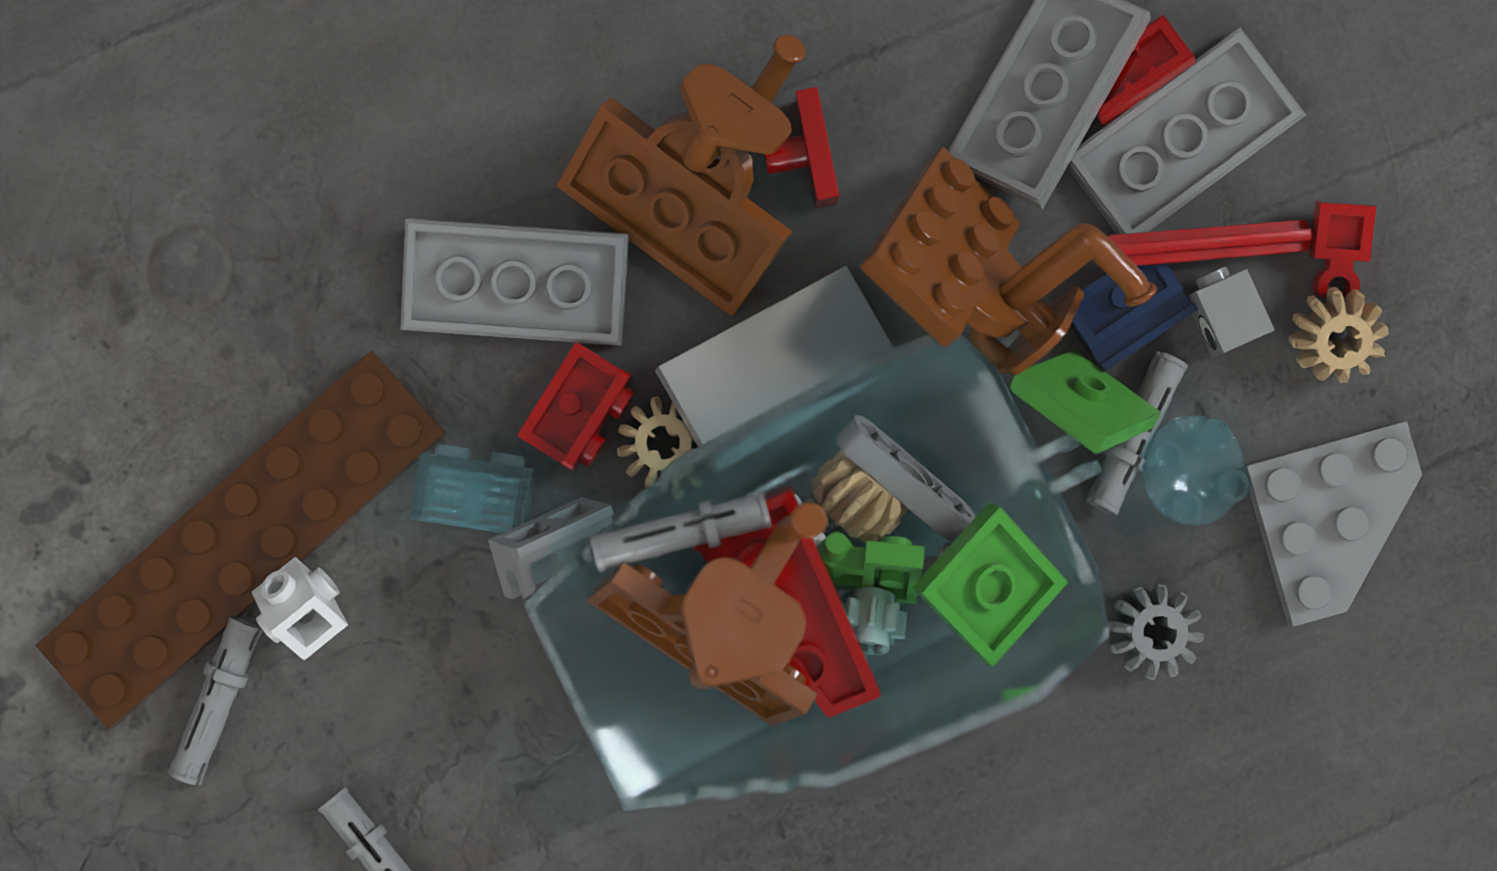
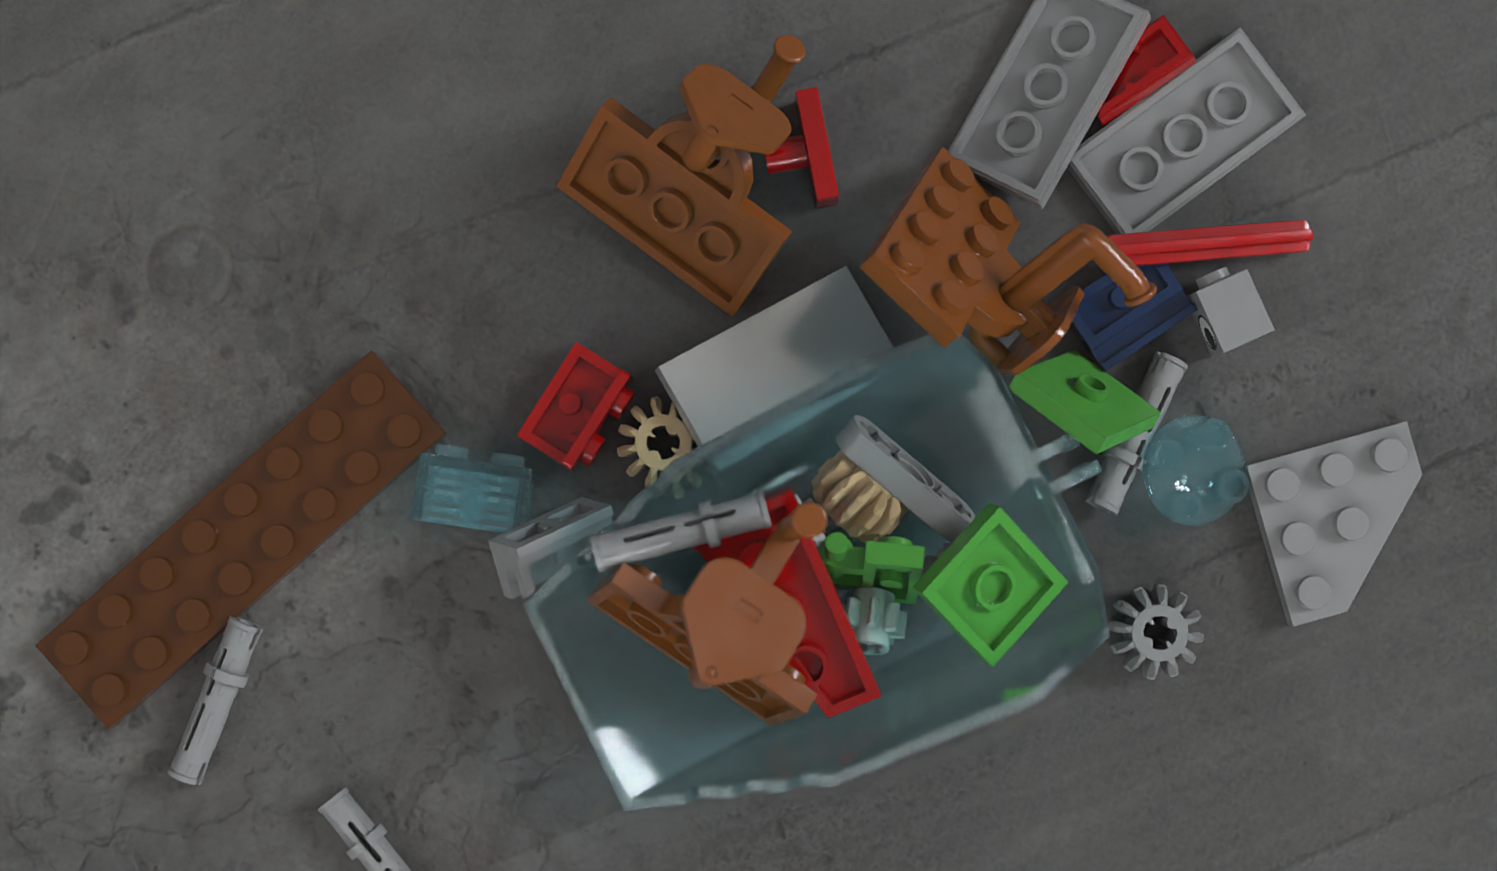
(299, 608): white brick -> none
(514, 281): light grey tile -> none
(1336, 316): tan gear -> none
(1340, 237): red plate -> none

